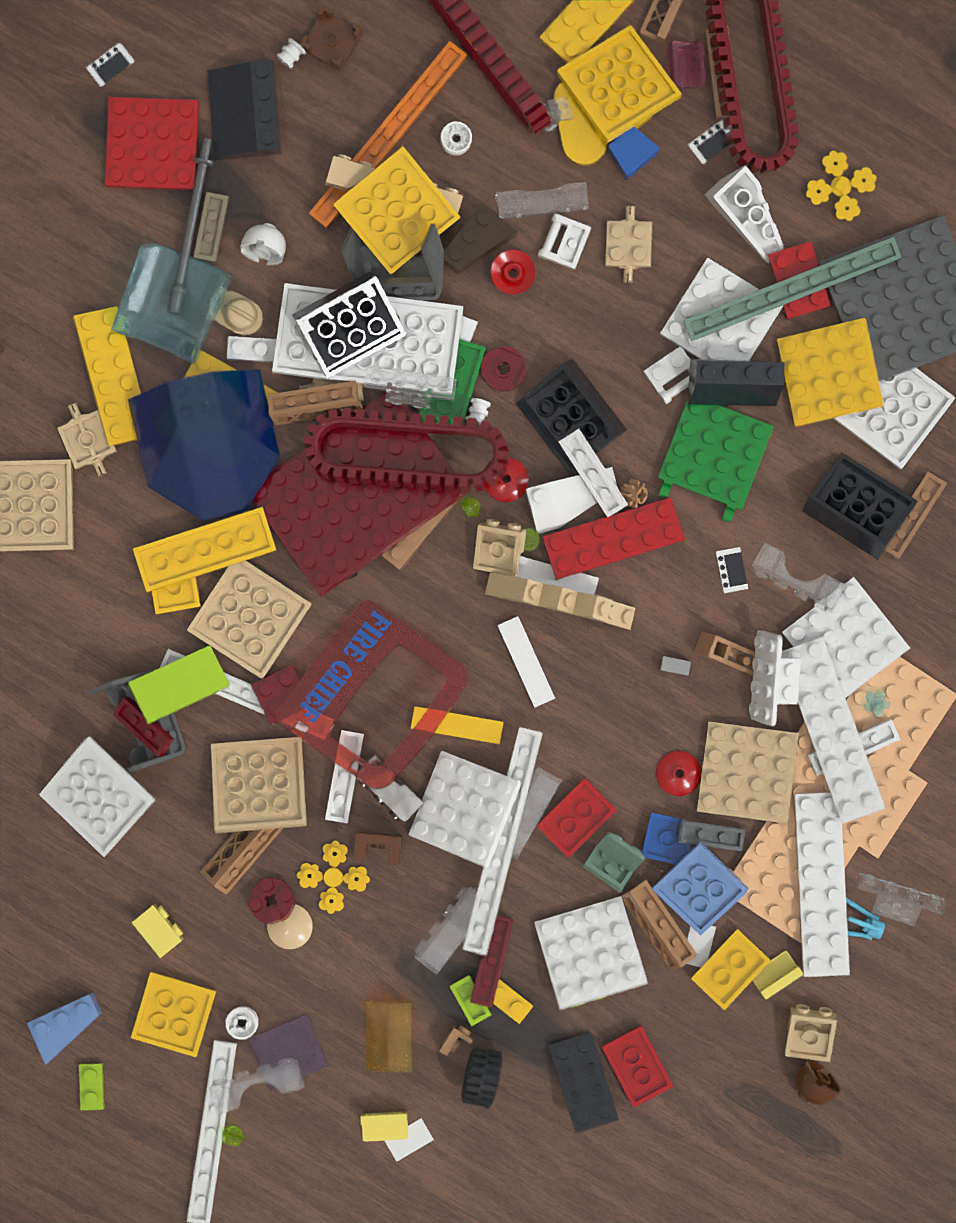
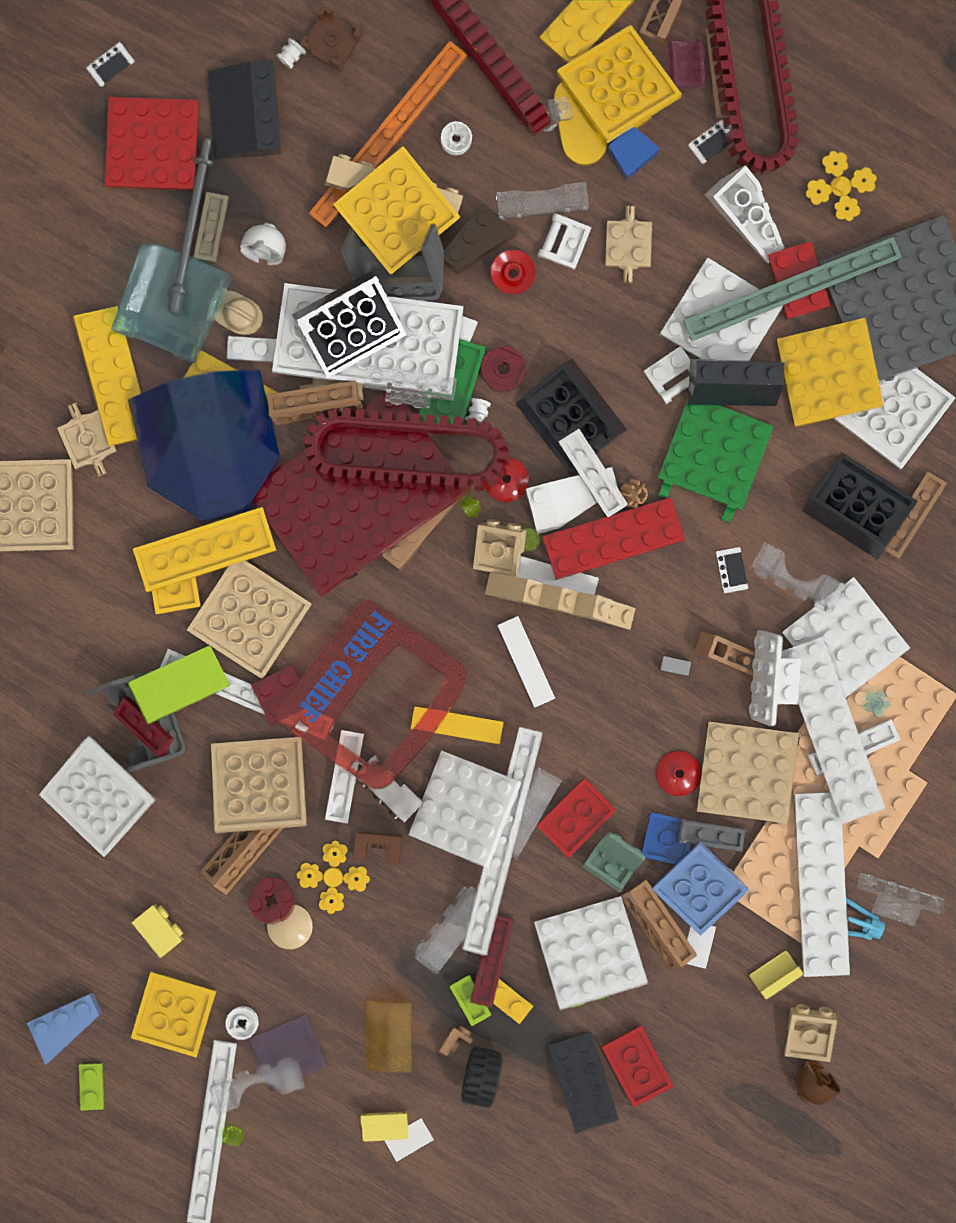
(730, 969): yellow plate -> none

